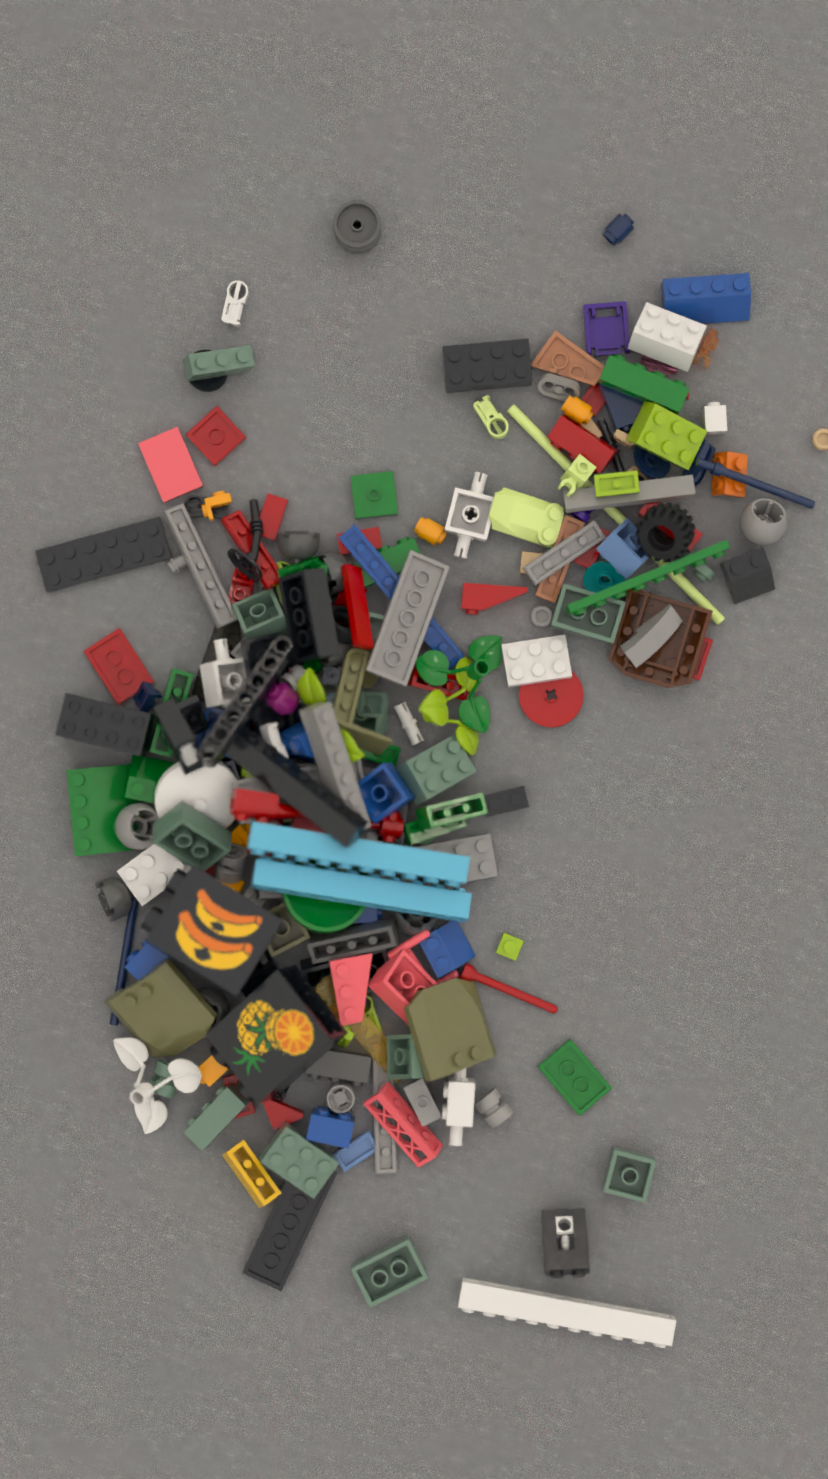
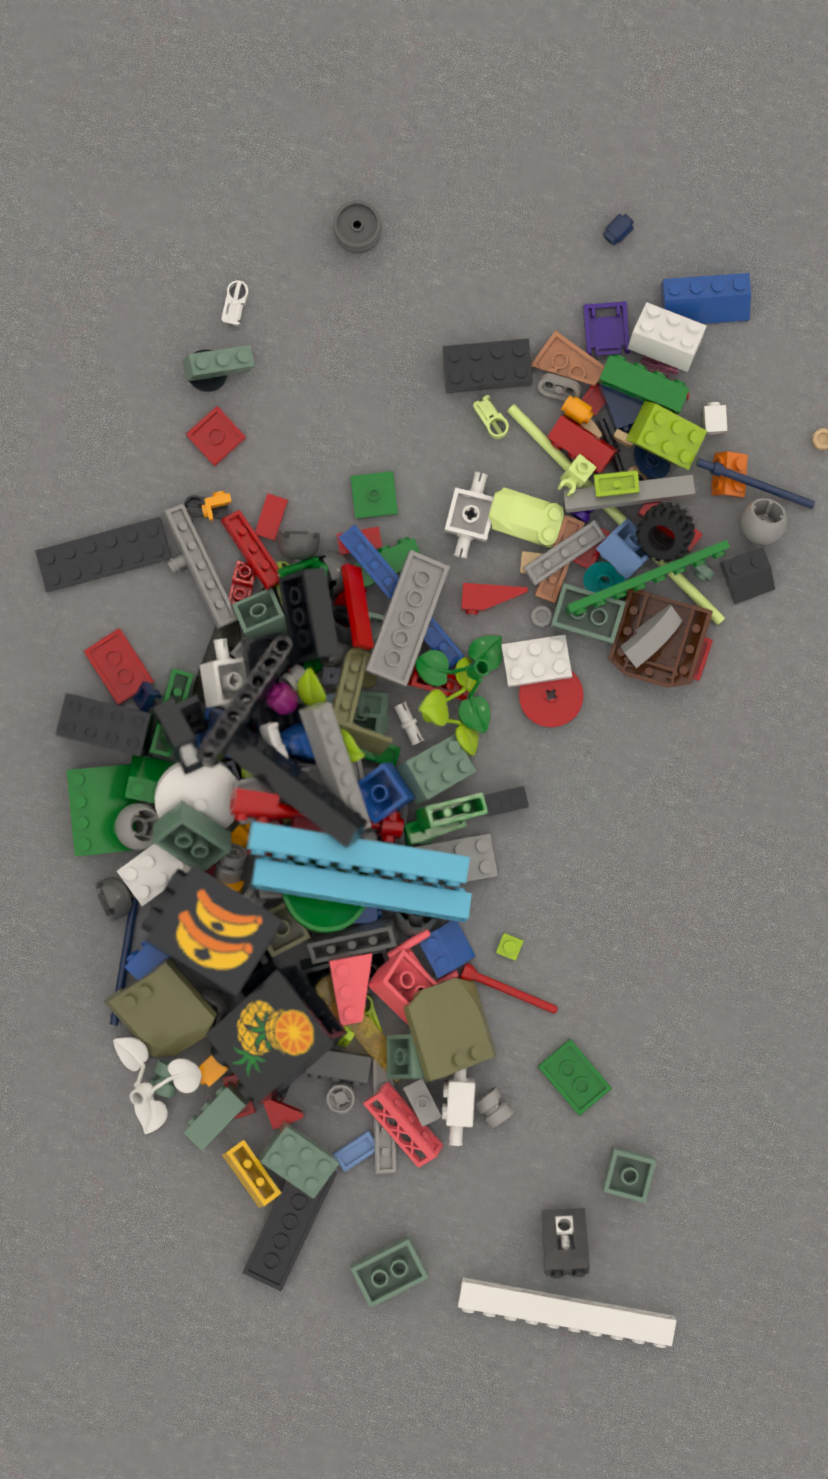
(170, 465): coral tile -> none
(247, 561): black dish -> none
(330, 1127): blue brick -> none
(430, 531): light orange brick -> none
(705, 452): dark blue arm -> none
(709, 344): clear orange plate -> none

